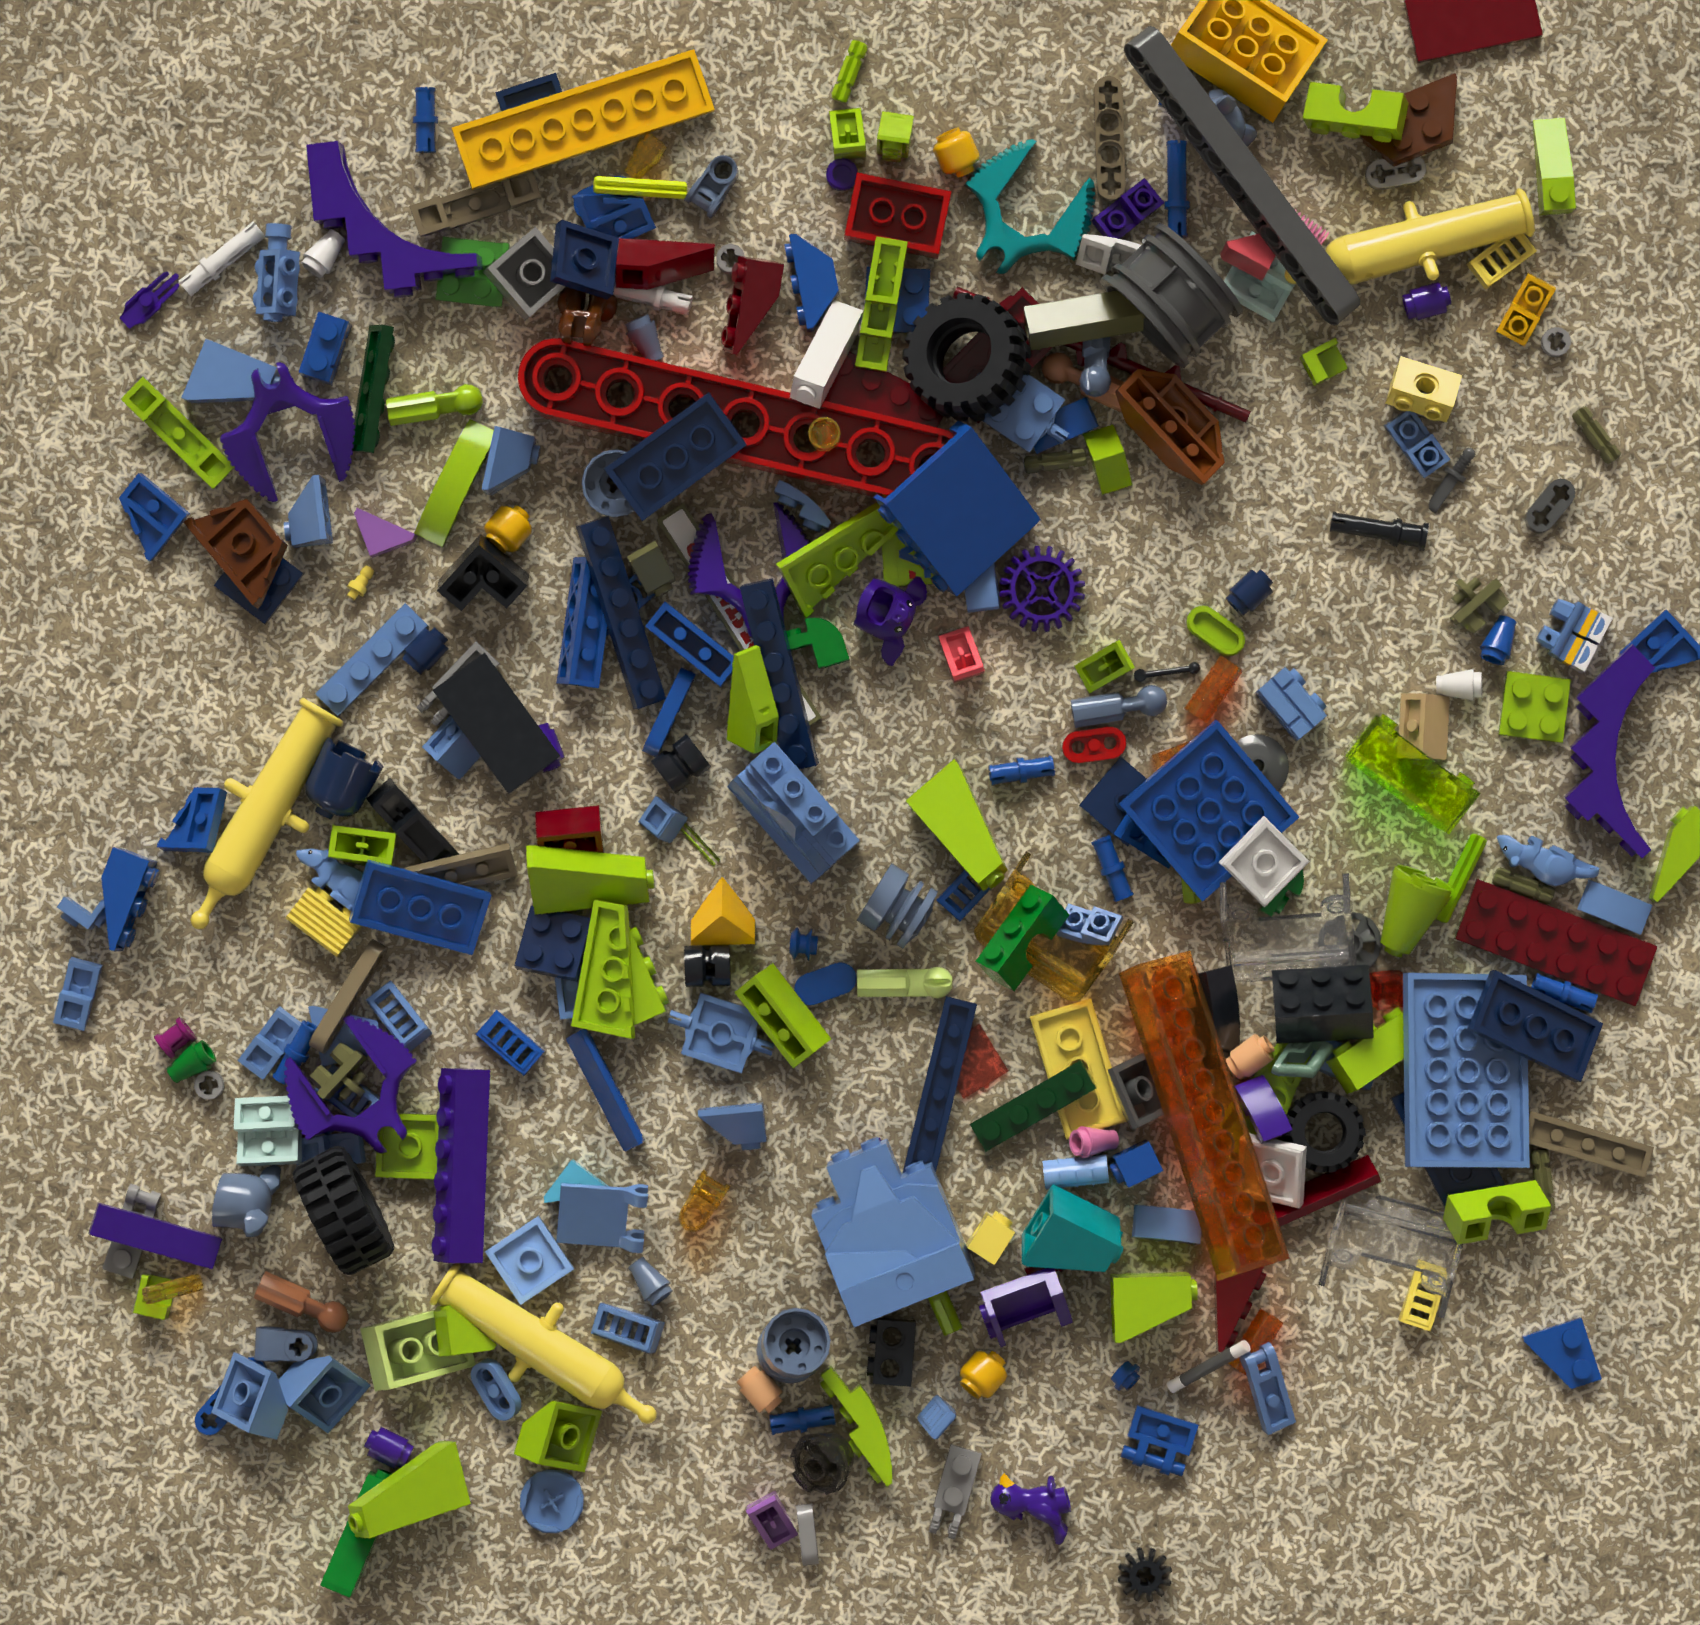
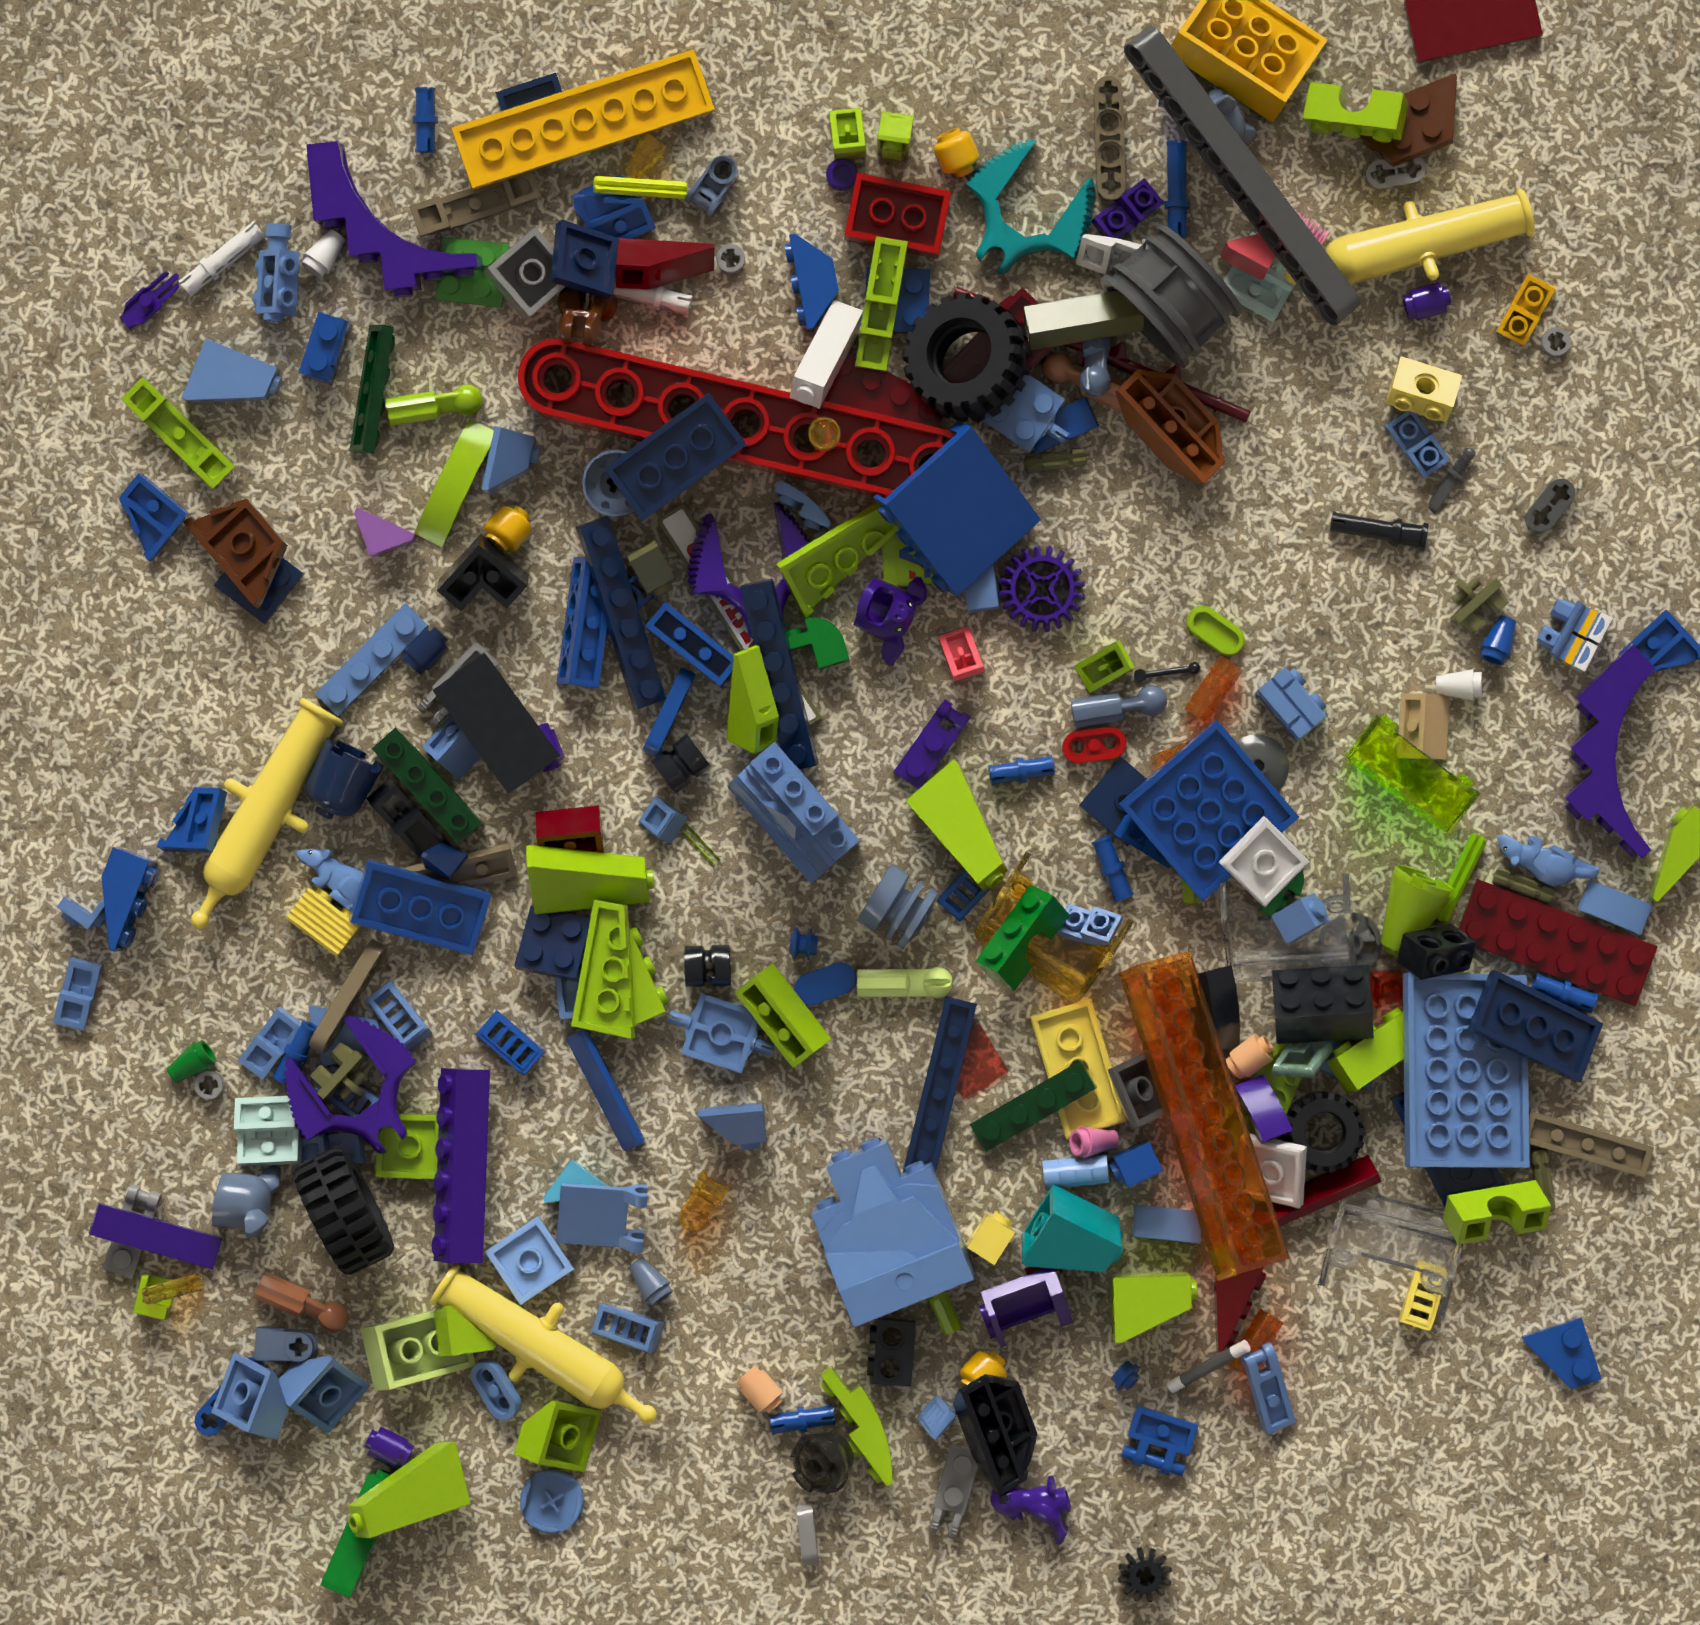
(175, 1037): magenta bush -> none
(243, 443): dark purple piece -> none
(310, 516): medium blue slope -> none
(358, 586): light yellow piece -> none
(358, 845): lime slope -> none
(427, 786): none -> dark green brick
(443, 859): none -> dark blue slope
(644, 337): sand blue cone -> none
(722, 919): yellow slope -> none
(754, 292): dark red slope -> none
(771, 1520): medium lavender slope -> none
(803, 1330): sand blue wheel -> none
(849, 71): lime axle -> none
(931, 745): none -> dark purple plate
(997, 1429): none -> black wedge
(1108, 459): lime slope -> none
(1250, 592): dark blue brick -> none
(1301, 918): none -> medium blue brick
(1323, 362): lime panel -> none
(1436, 951): none -> black brick
(1483, 275): light yellow slope -> none
(1534, 706): lime plate -> none
(1553, 167): slope -> none
(1596, 435): olive axle -> none

